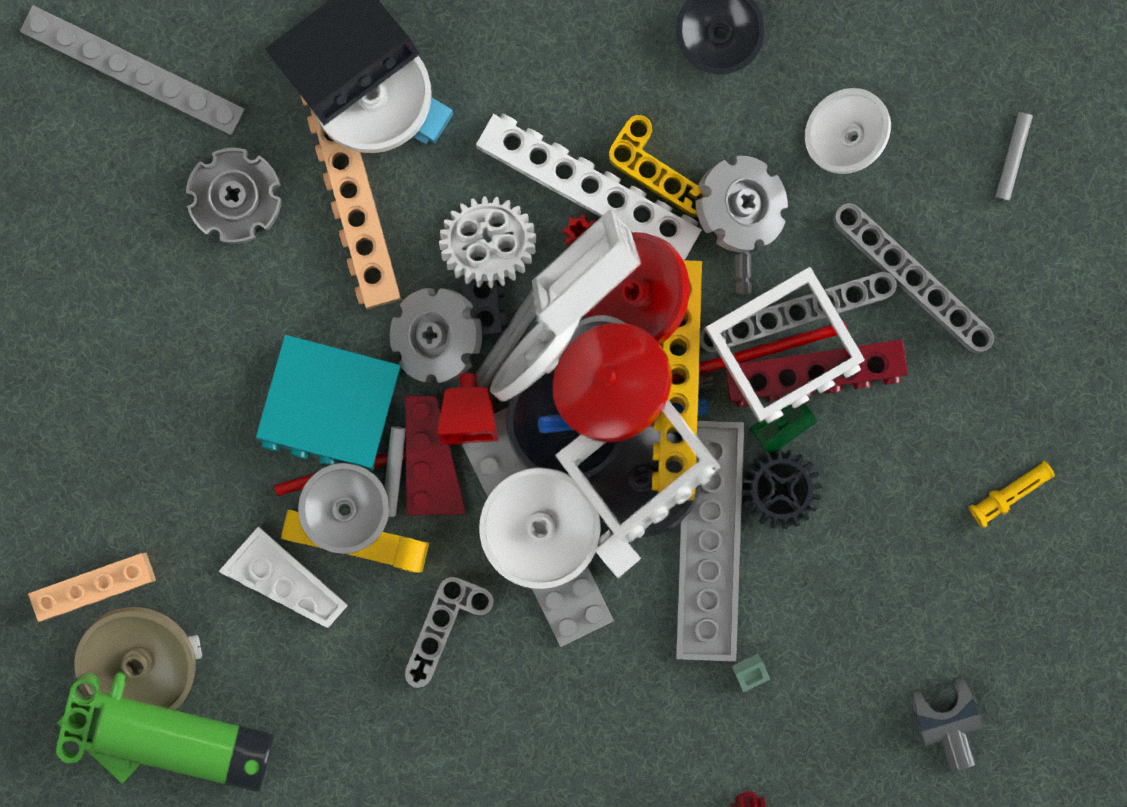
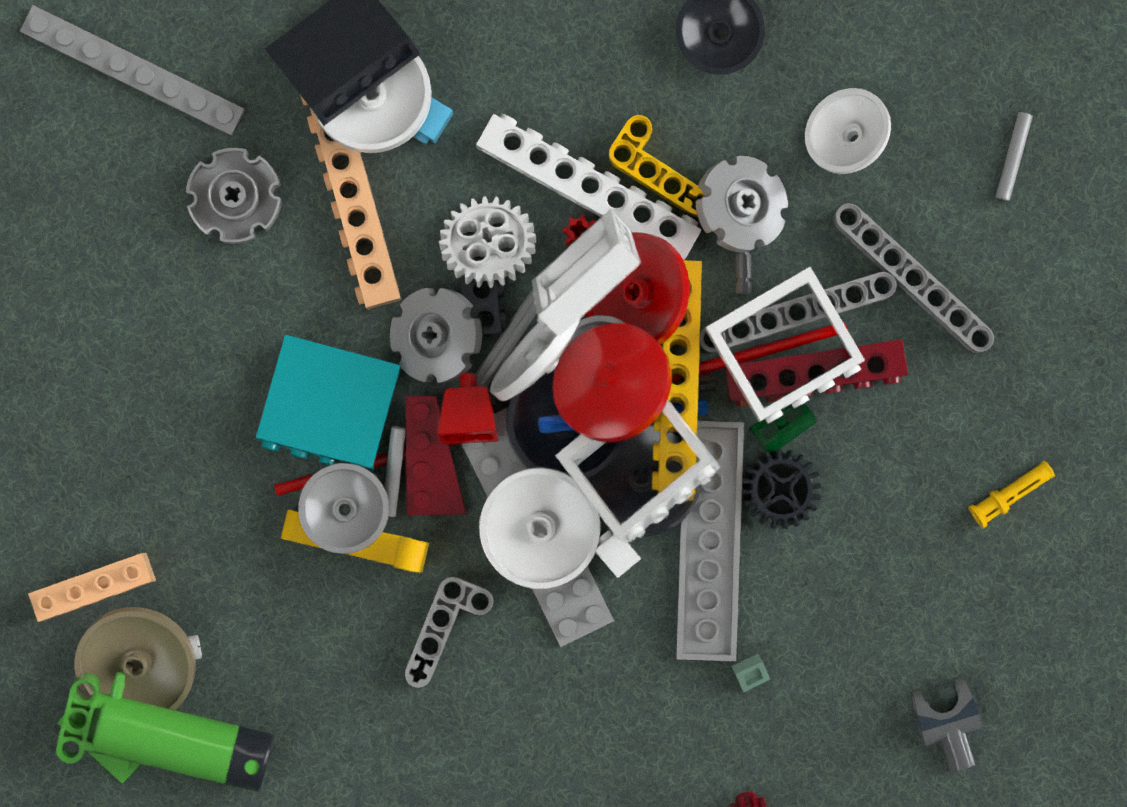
(277, 574): white wing -> none

